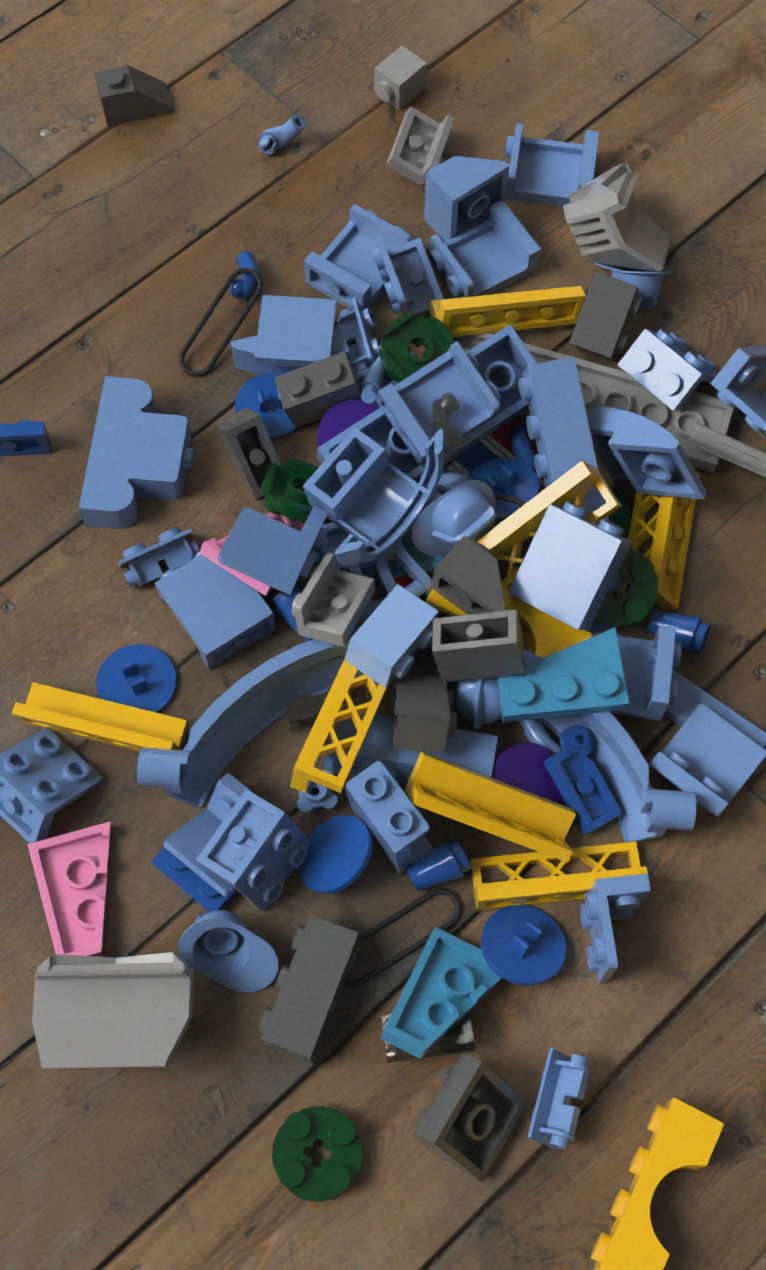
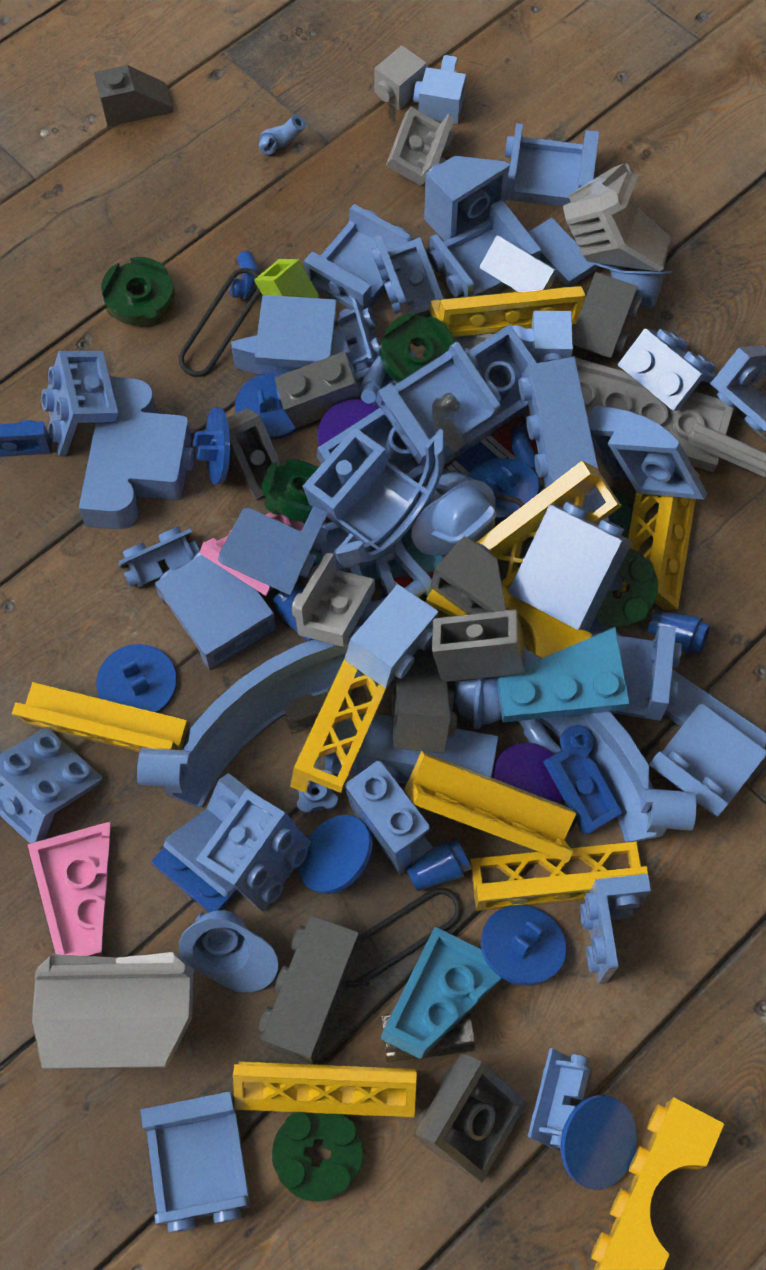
(77, 394): none -> medium blue bracket
(142, 308): none -> dark green plate
(196, 1161): none -> medium blue panel
(214, 445): none -> blue piece
(286, 278): none -> lime brick
(324, 1089): none -> yellow fence
(441, 91): none -> light blue brick
(517, 267): none -> tile
(549, 335): none -> light blue brick
(561, 253): none -> medium blue tile
(598, 1142): none -> blue piece

